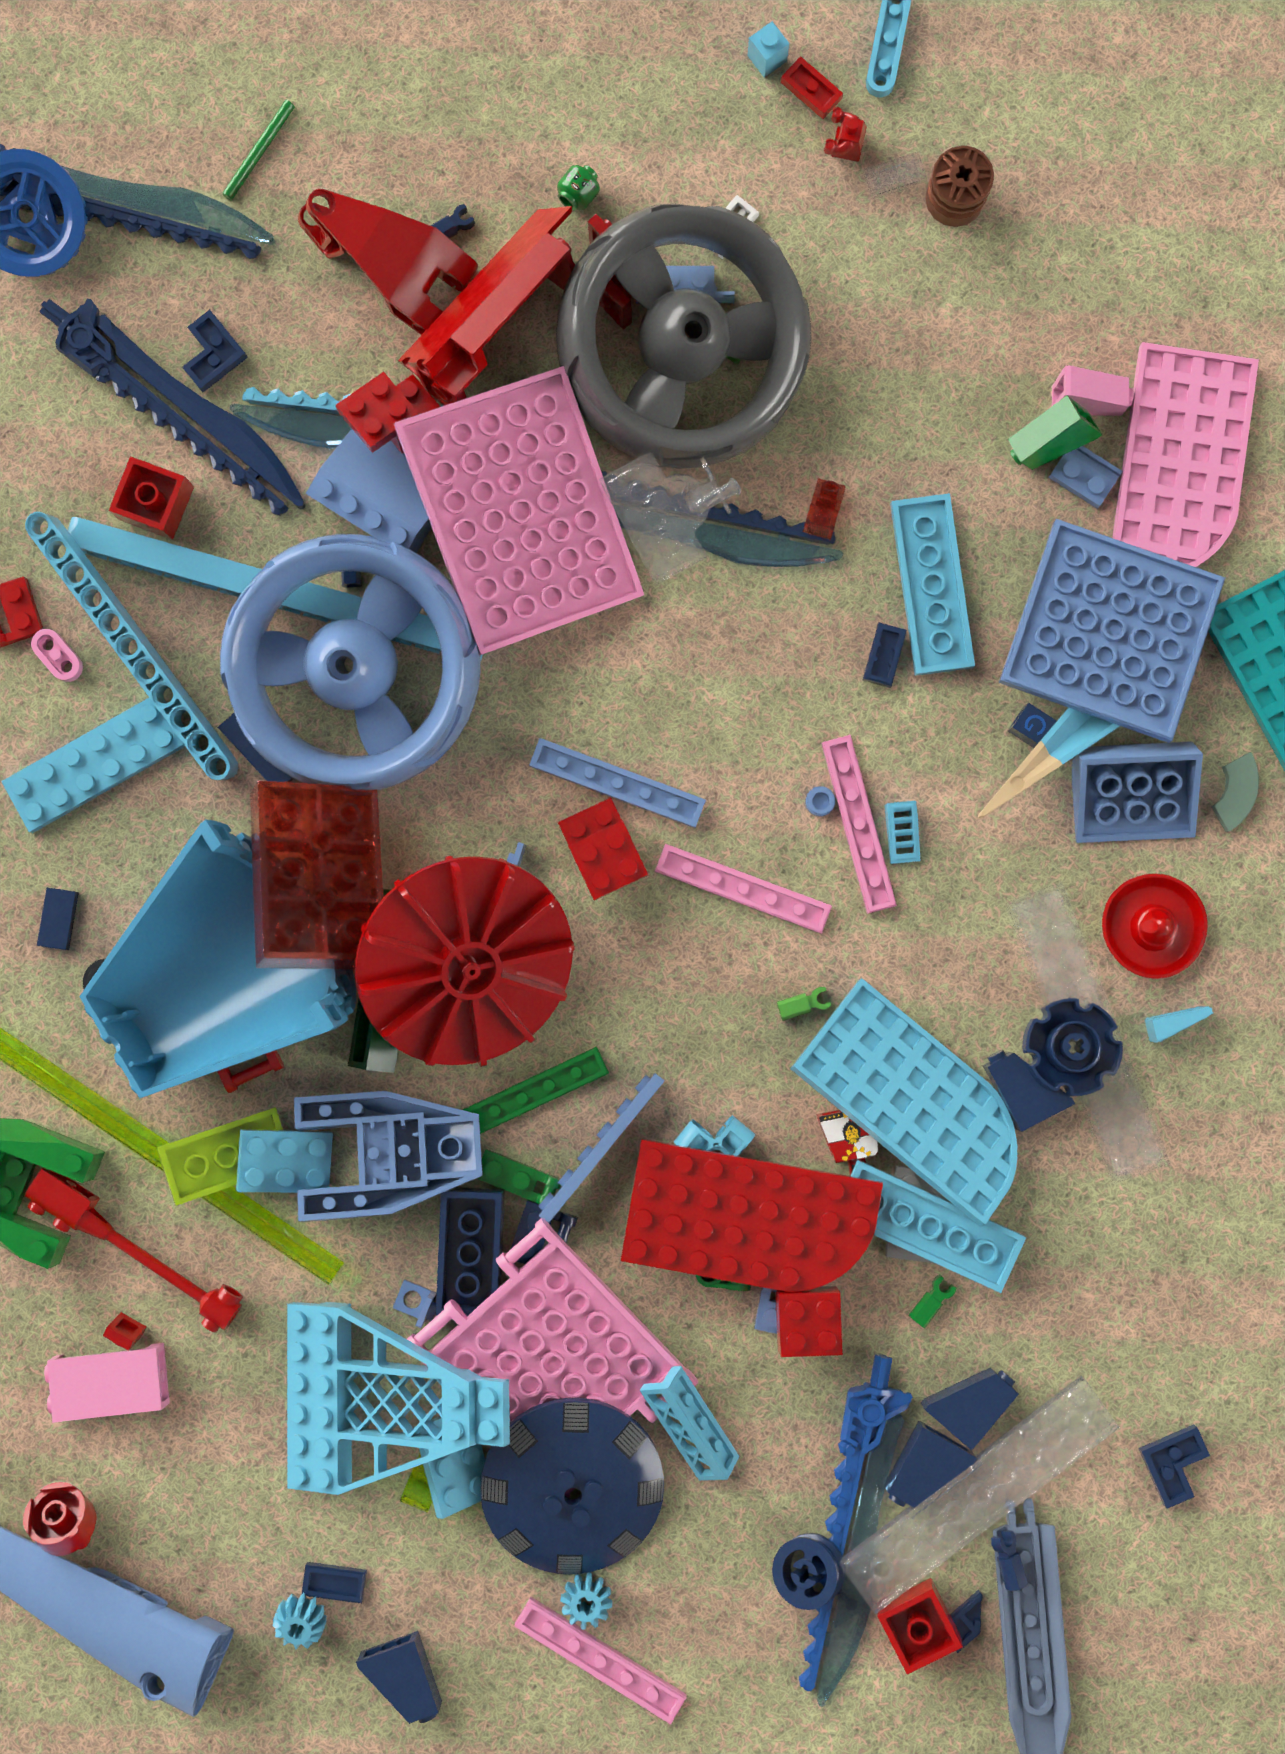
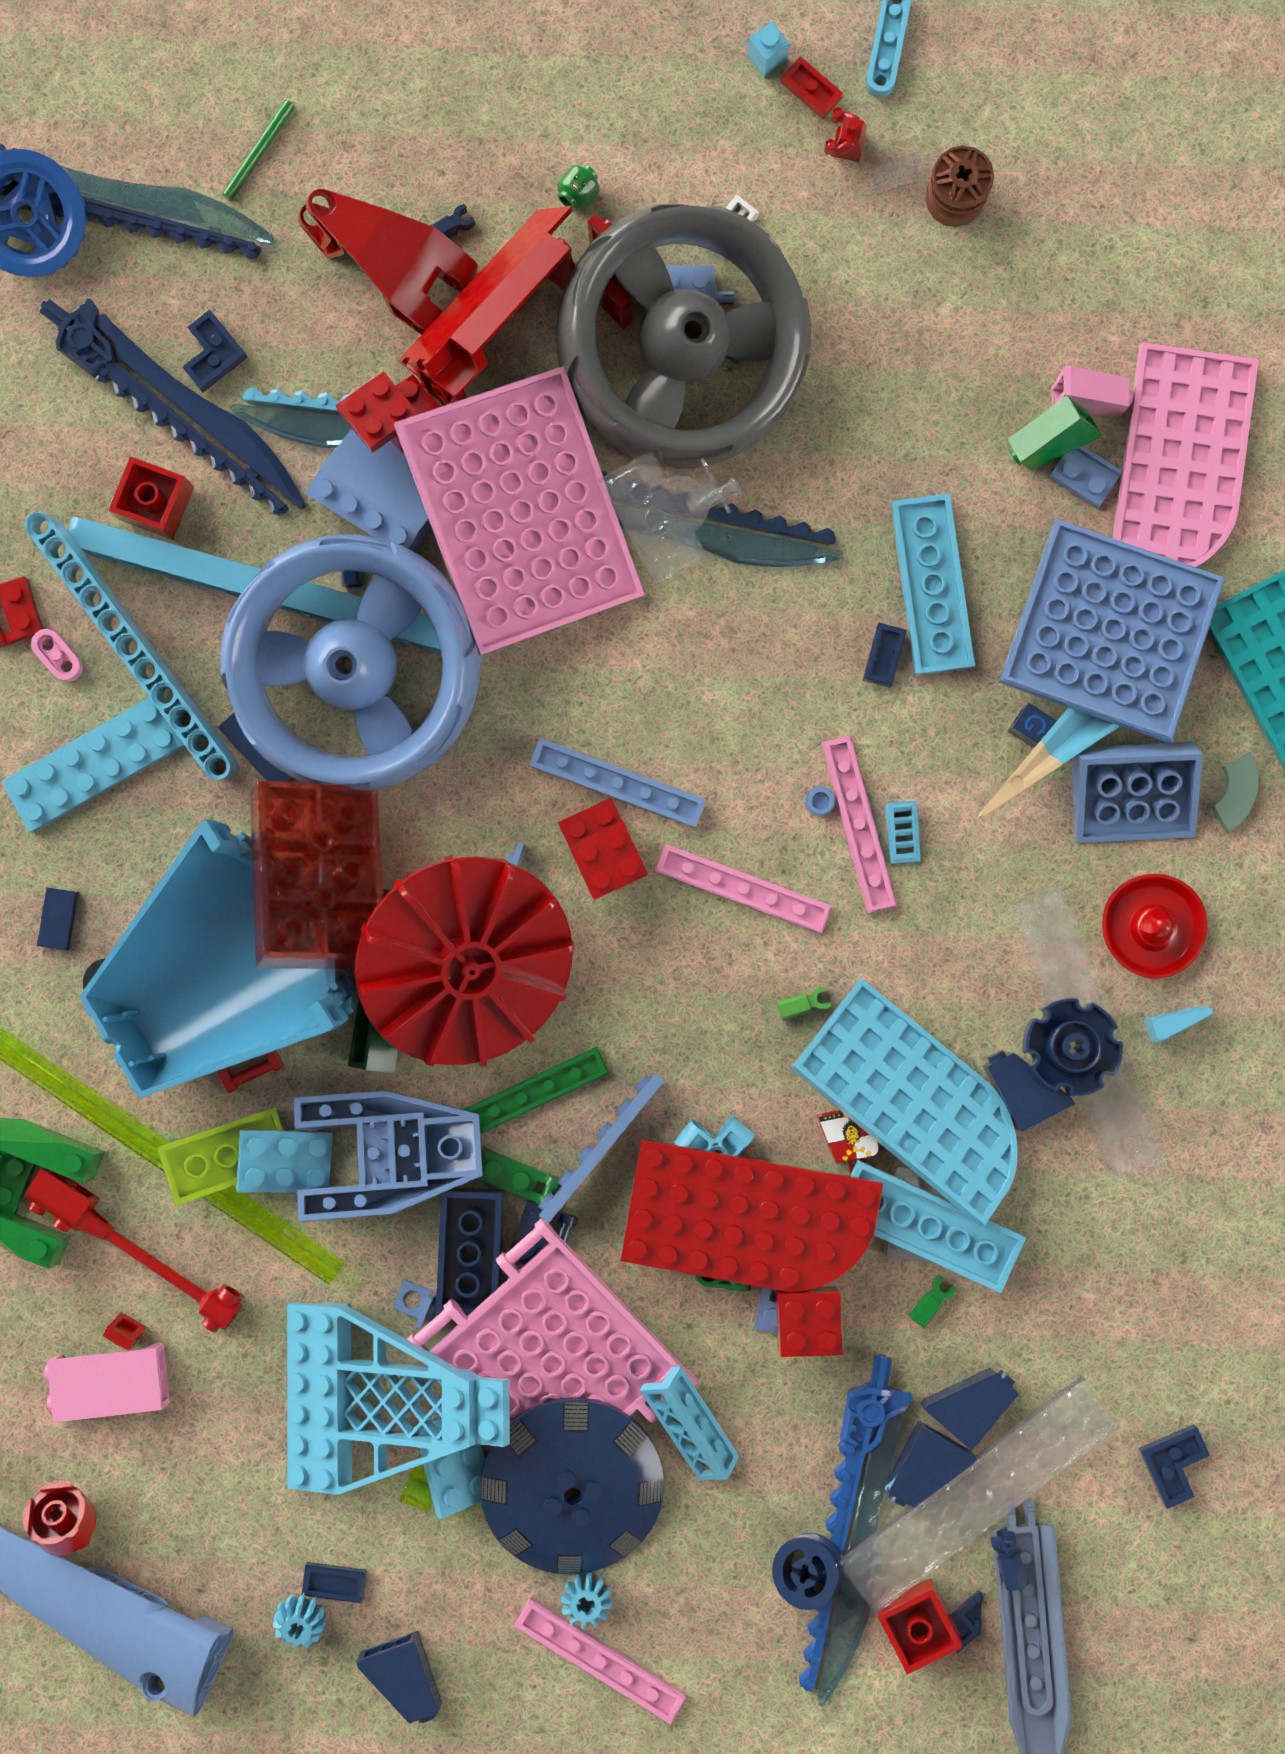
(824, 508): clear red slope -> none

